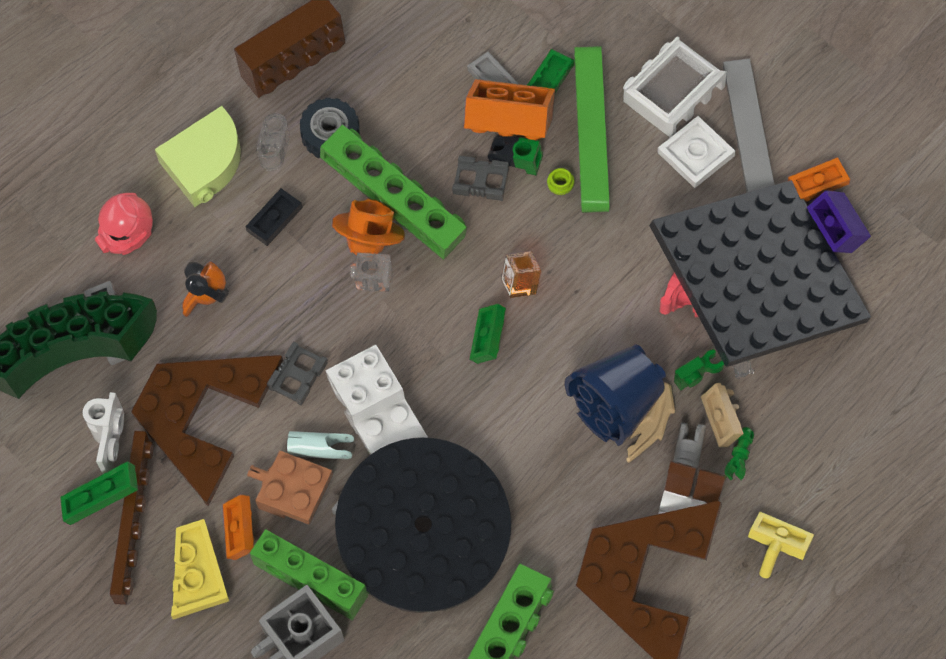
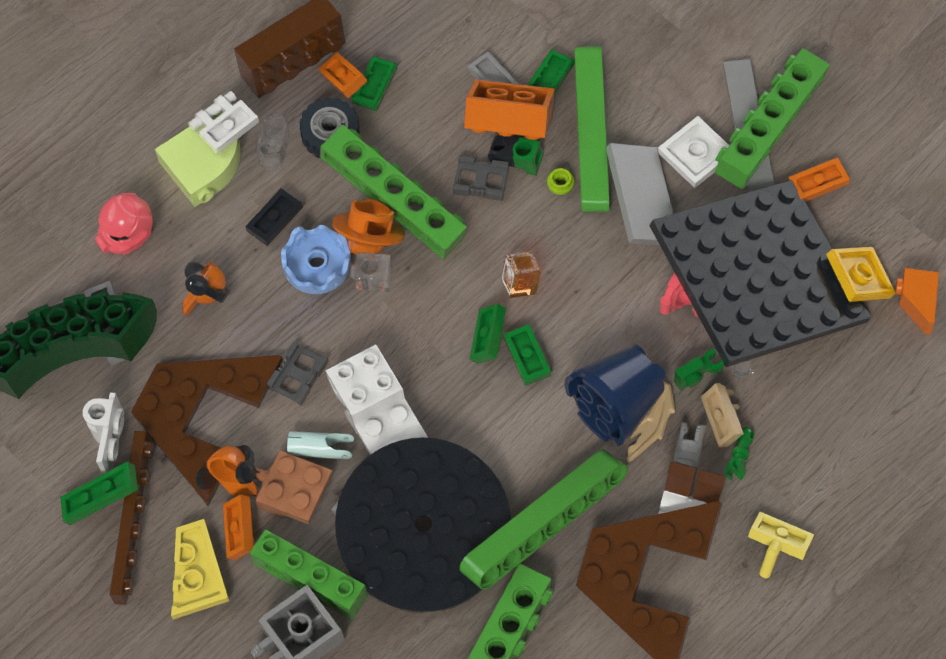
(228, 126): none -> white plate
(232, 468): none -> orange cap
(314, 243): none -> light blue plate
(342, 75): none -> orange plate
(379, 76): none -> green plate
(527, 355): none -> green plate
(543, 519): none -> bright green beam
(639, 189): none -> light grey tile
(672, 86): window -> none
(740, 168): none -> bright green brick
(838, 221): dark purple brick -> none
(860, 274): none -> yellow plate
(919, 296): none -> orange slope

